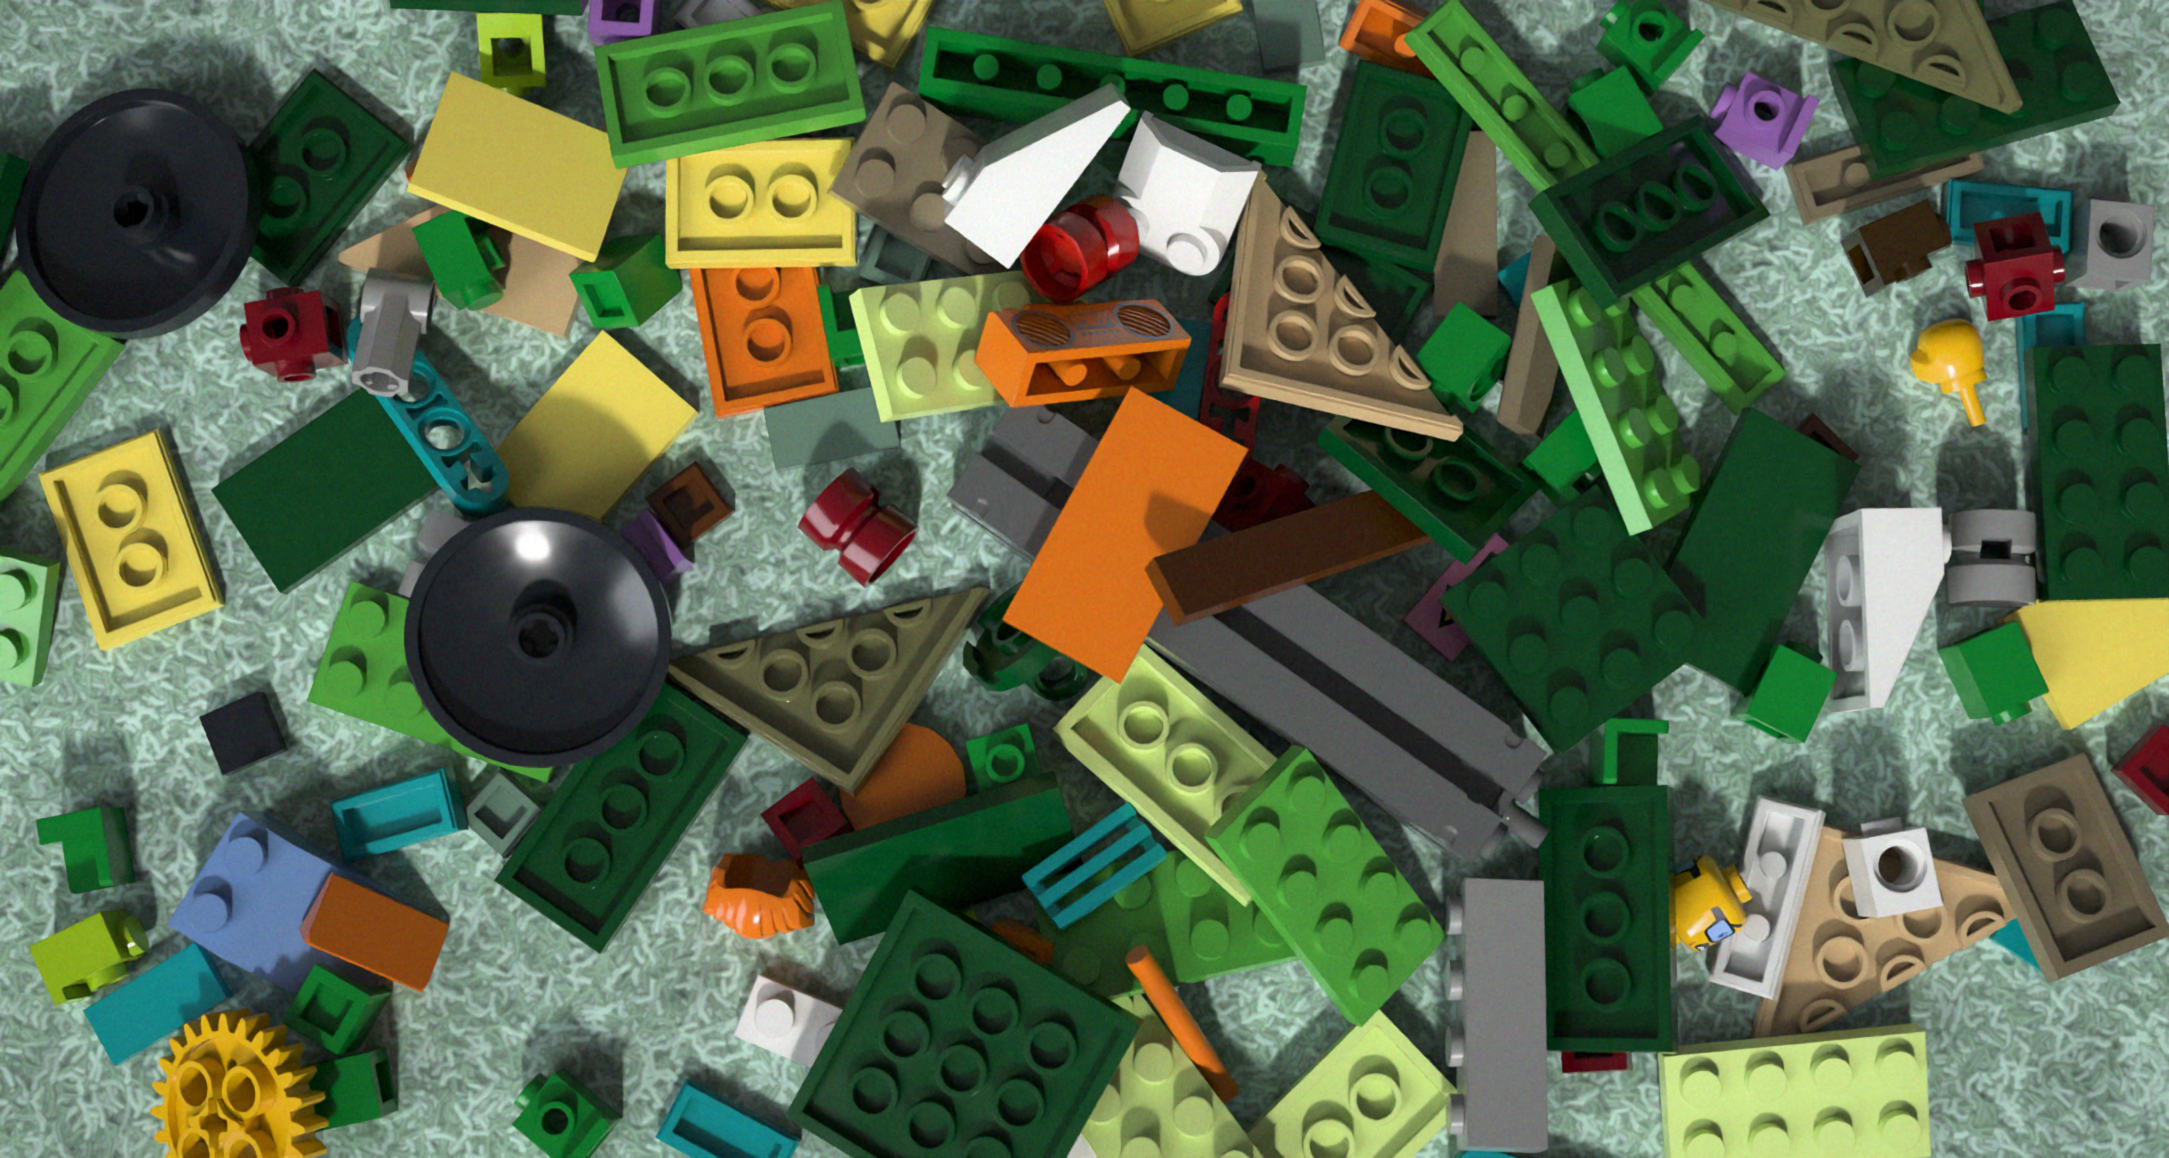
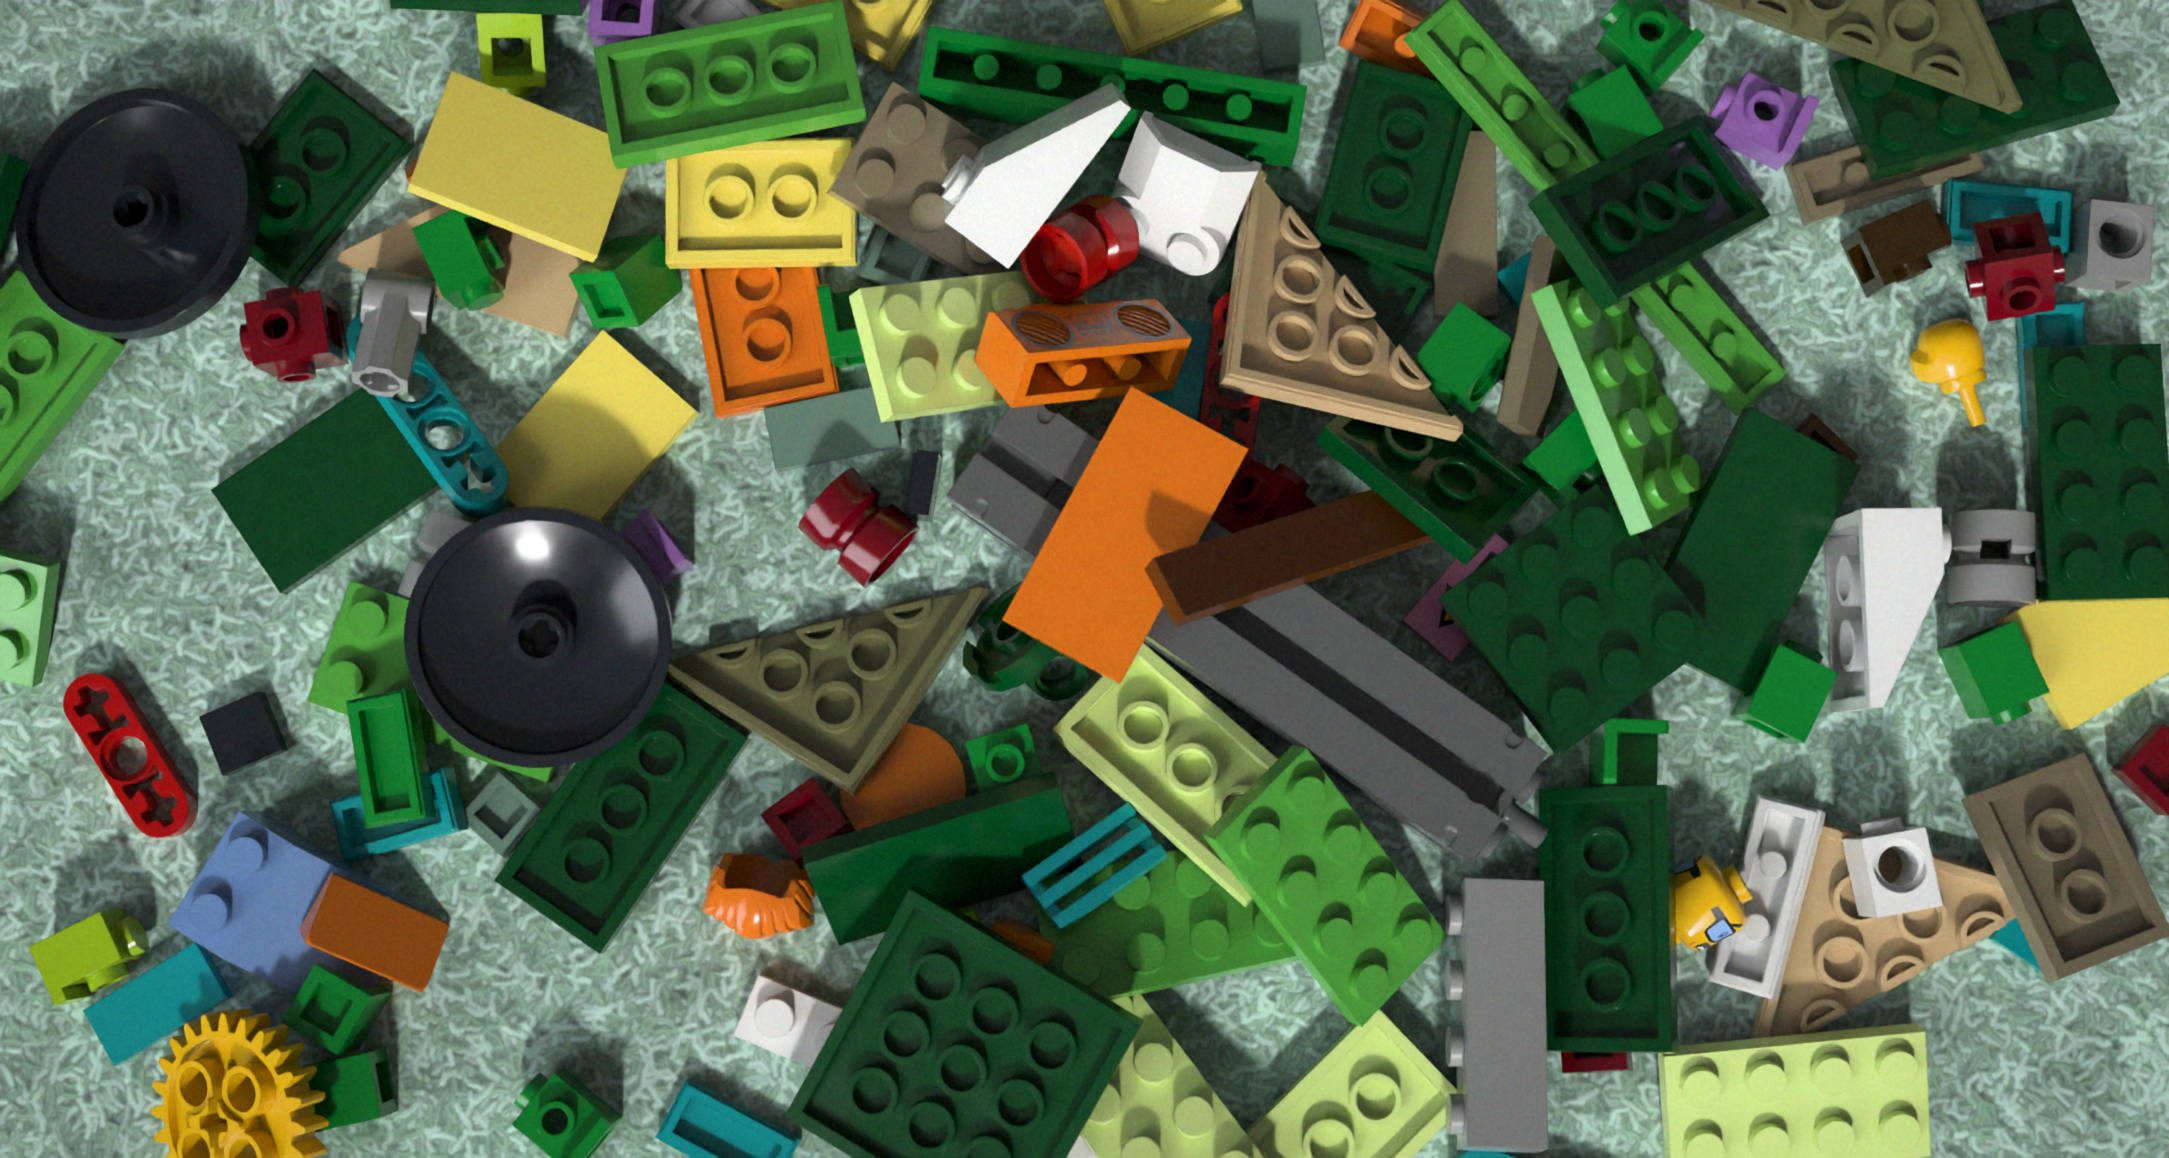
(93, 847): green panel -> none
(104, 753): none -> red beam
(131, 539): light yellow tile -> none
(391, 758): none -> green tile
(689, 505): reddish brown tile -> none
(923, 485): none -> black tile
(1181, 1022): orange bar -> none

